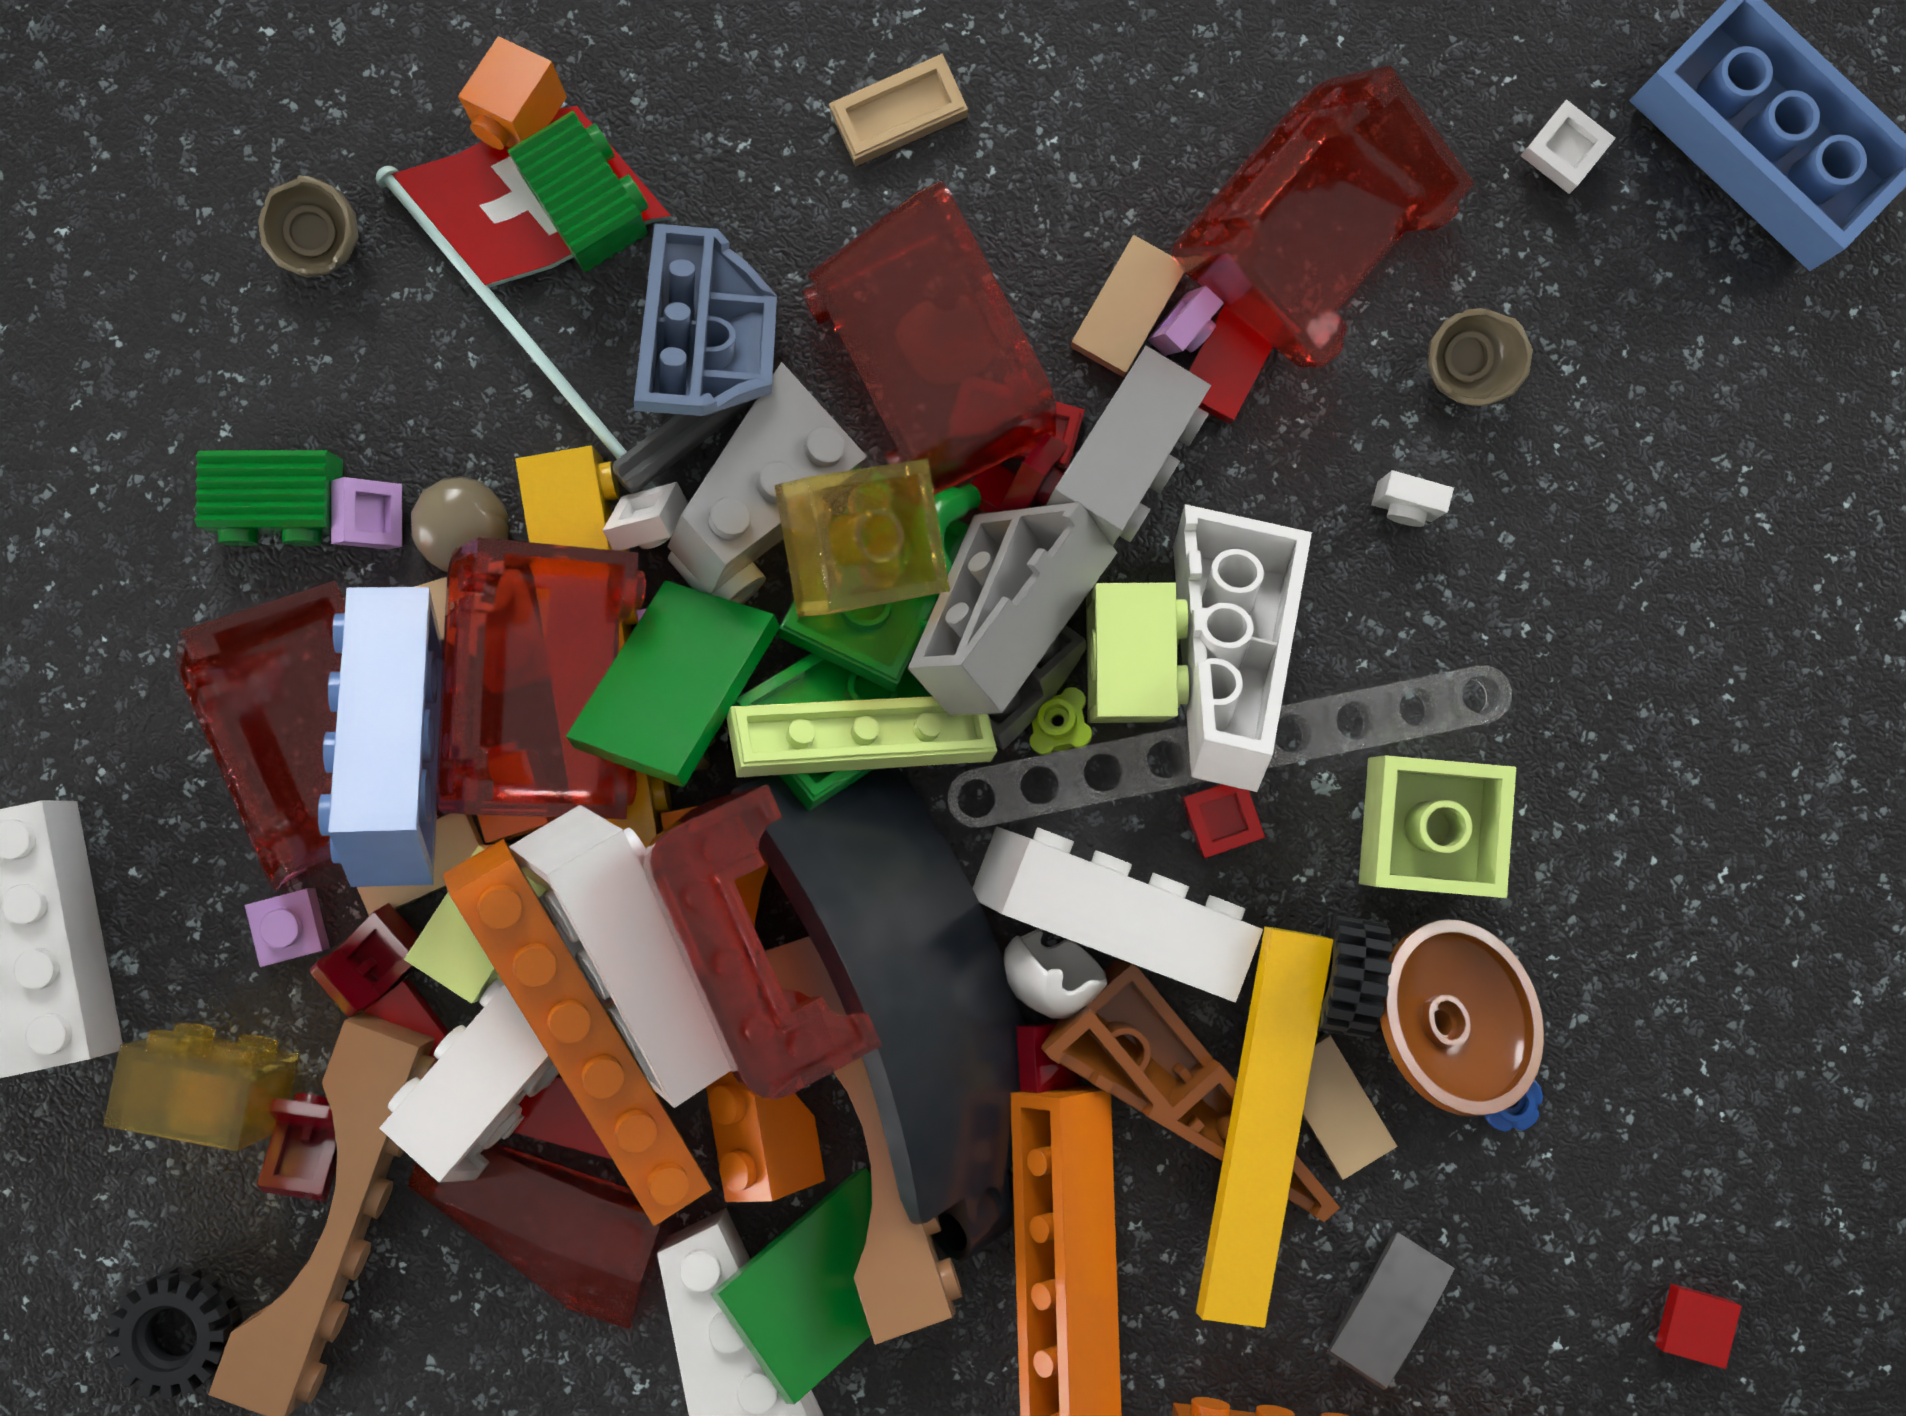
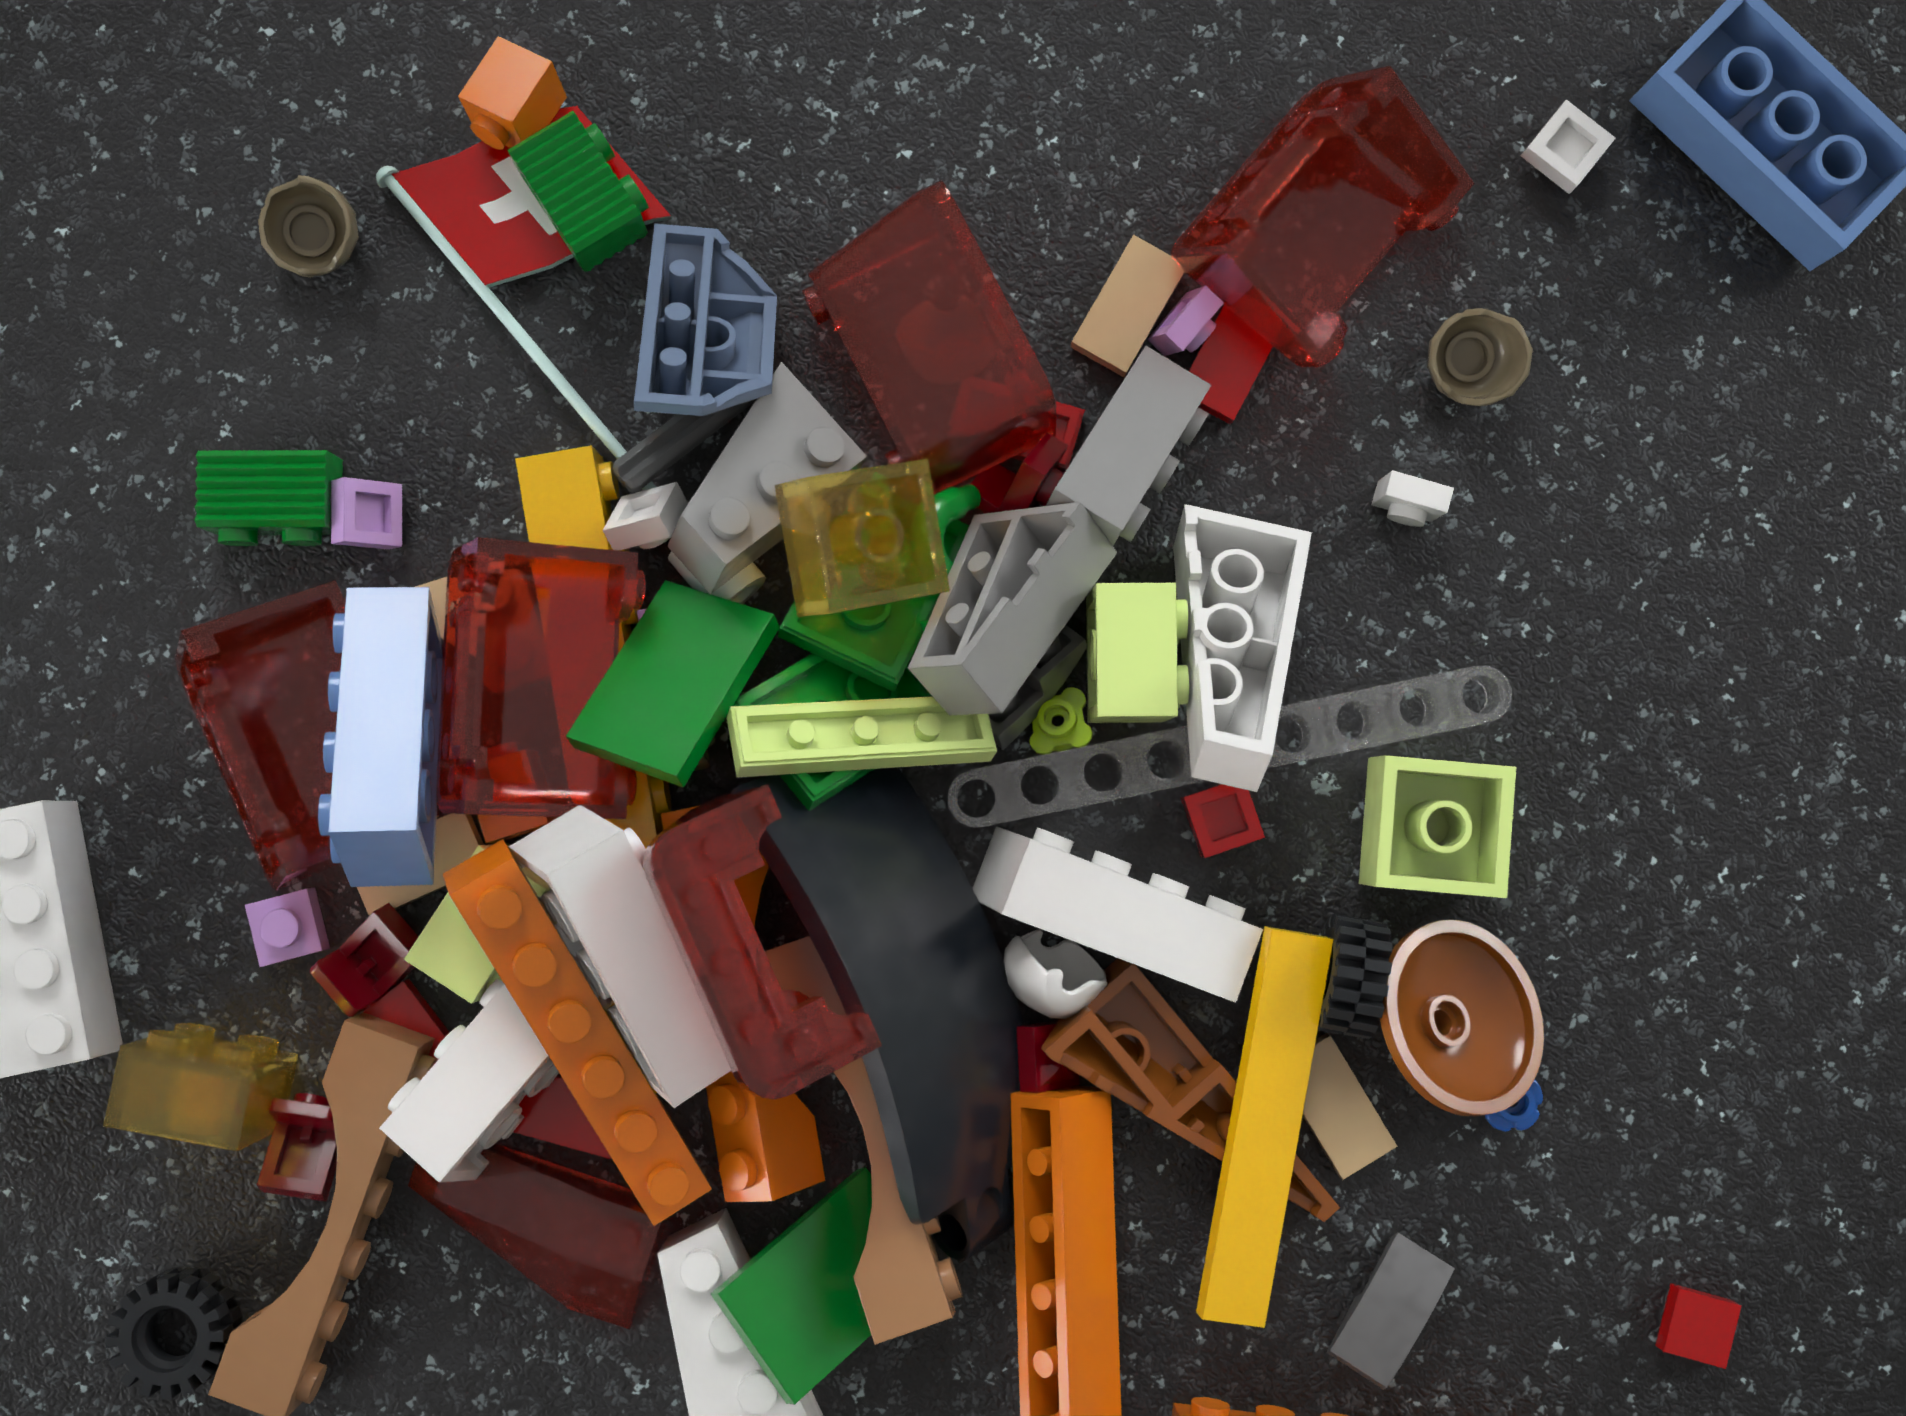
(454, 514): dark tan hair -> none
(898, 110): tan tile -> none

